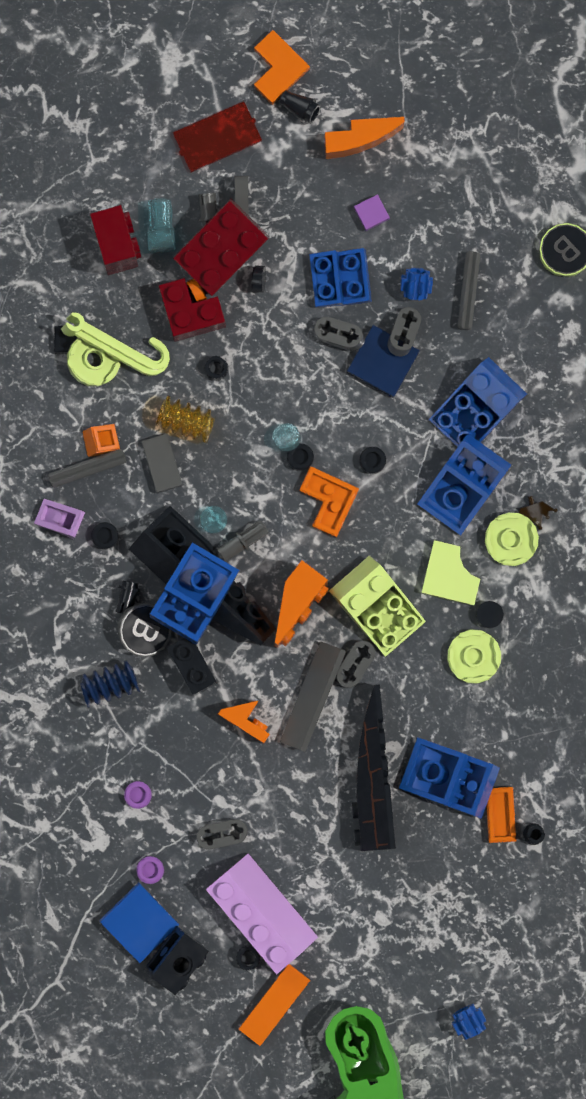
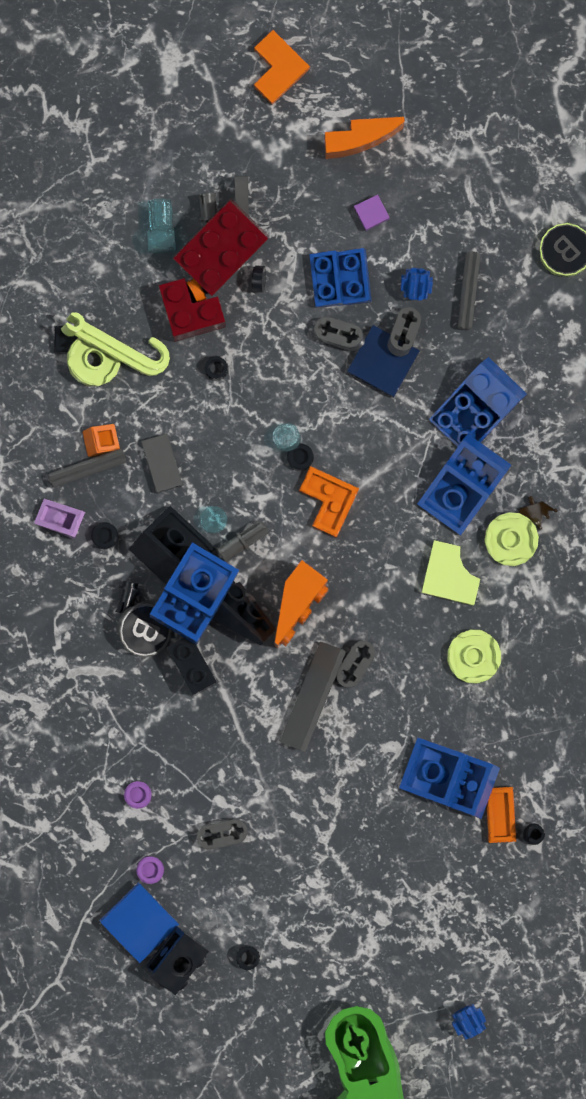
(109, 684): dark blue piece -> none
(114, 239): dark red brick -> none
(186, 419): clear yellow piece -> none
(217, 136): clear red piece -> none
(239, 717): orange slope -> none
(262, 913): lavender slope -> none
(274, 1004): orange tile -> none
(300, 106): black cone -> none
(372, 460): black tile -> none
(372, 787): black wedge -> none
(377, 605): yellowish green slope -> none
(489, 614): black tile -> none

